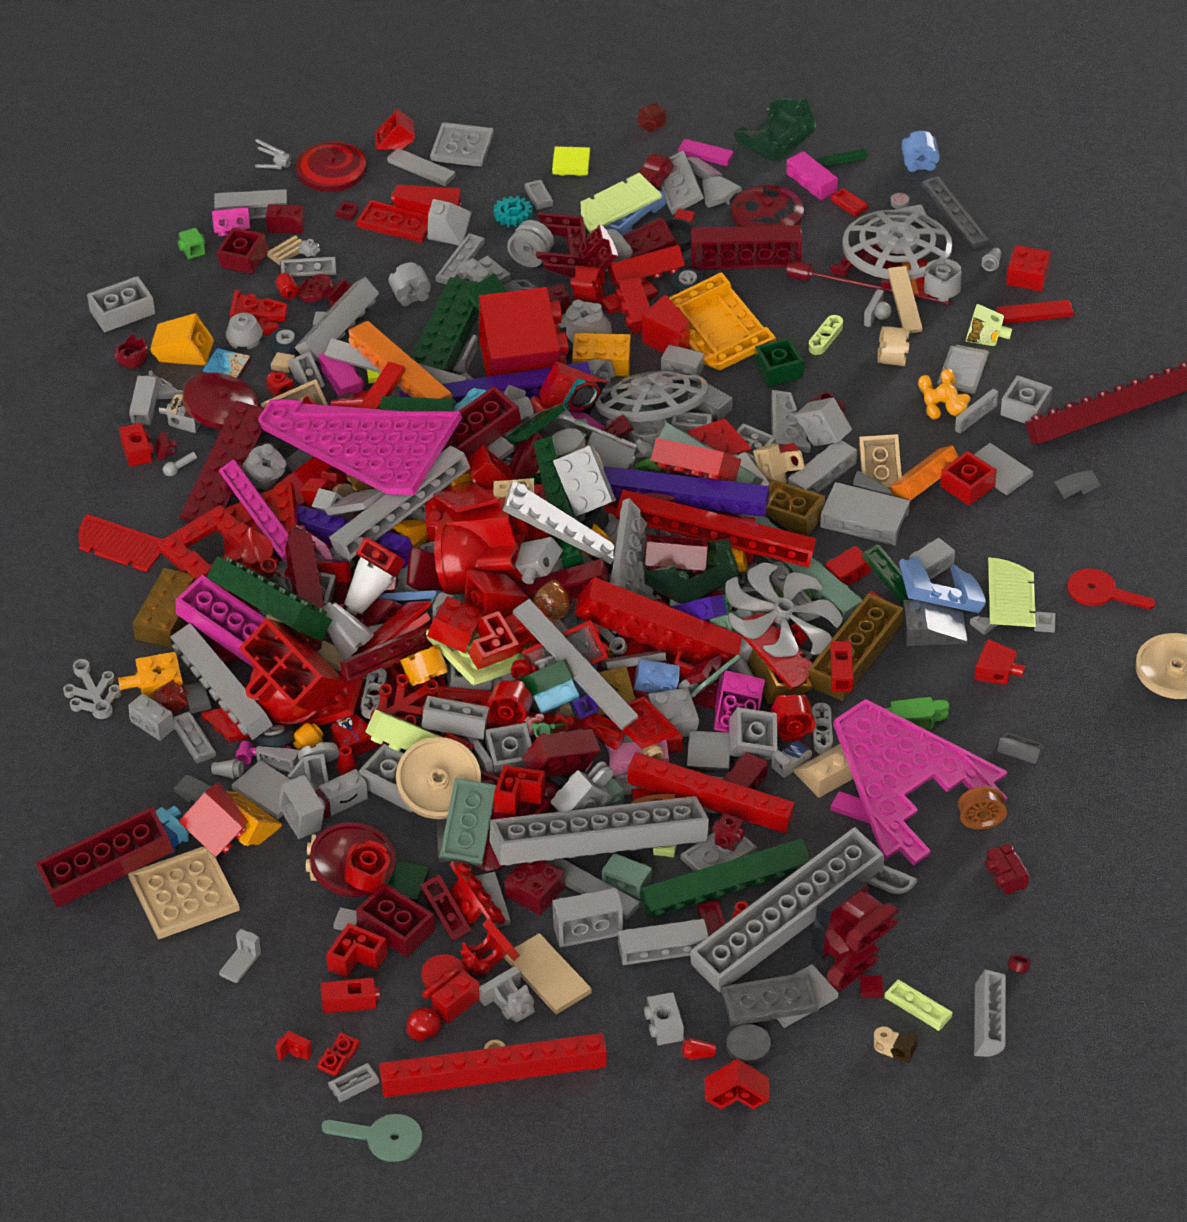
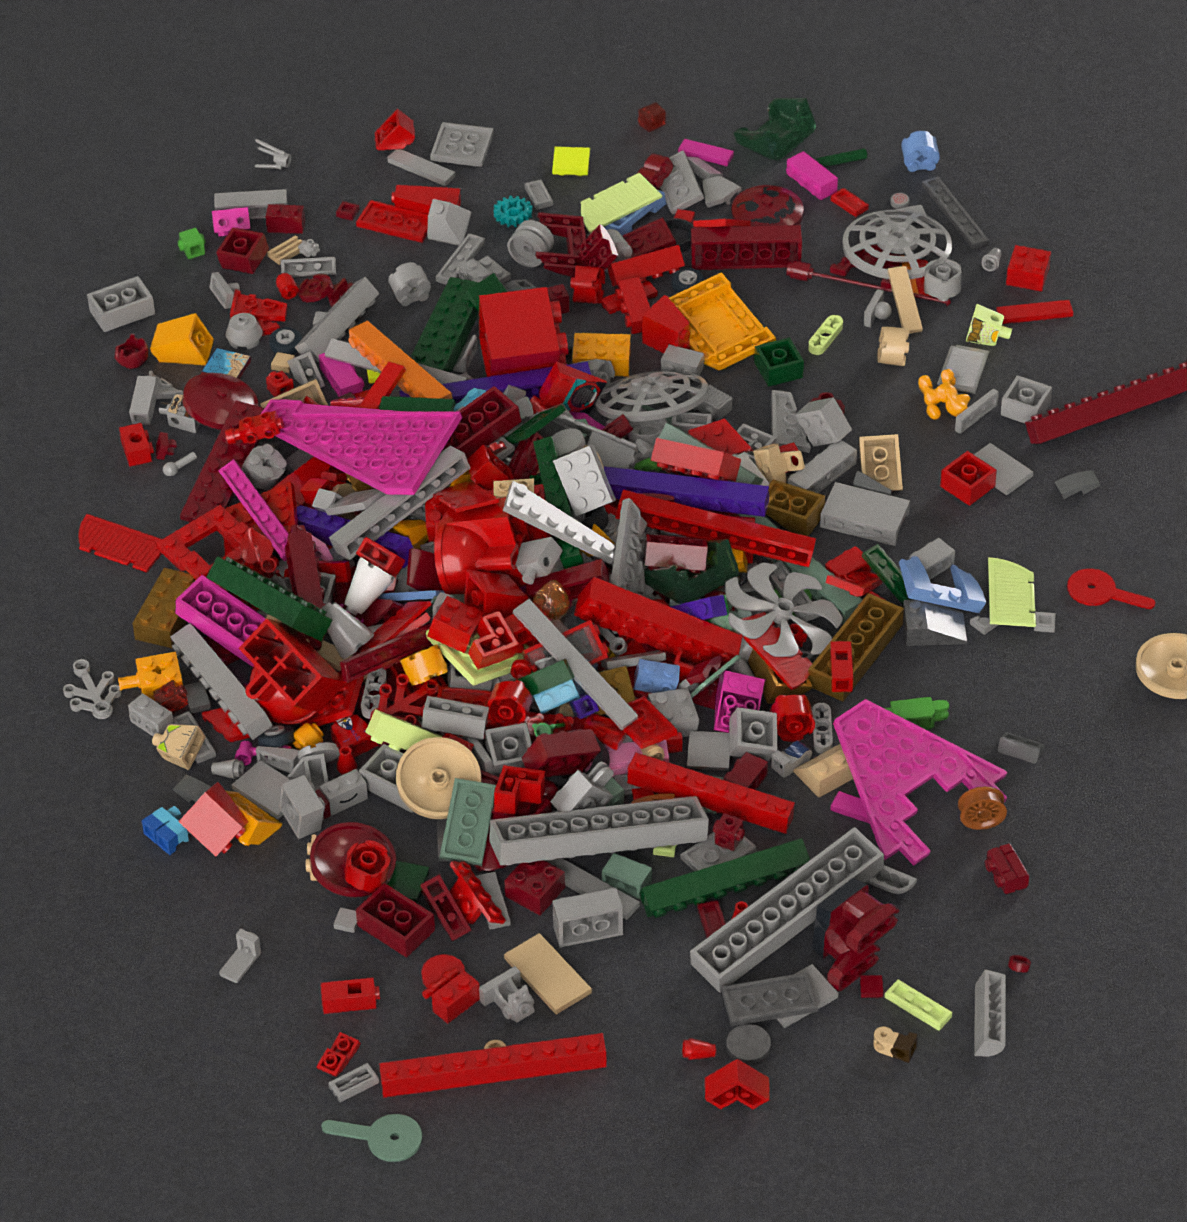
(104, 857): dark red brick -> none
(179, 744): none -> tan torso
(183, 892): tan plate -> none
(223, 291): none -> light grey tile
(256, 427): none -> red brick
(295, 1045): red bracket -> none
(331, 166): dark red dish -> none
(354, 947): red brick -> none
(423, 1024): red hair -> none
(497, 447): none -> red tile
(497, 942): red tile -> none
(585, 318): light grey brick -> none
(660, 941): light grey brick -> none
(664, 1019): light grey brick -> none
(721, 223): none -> red tile
(857, 583): none -> red wing
(923, 474): orange brick -> none
(997, 664): red torso -> none

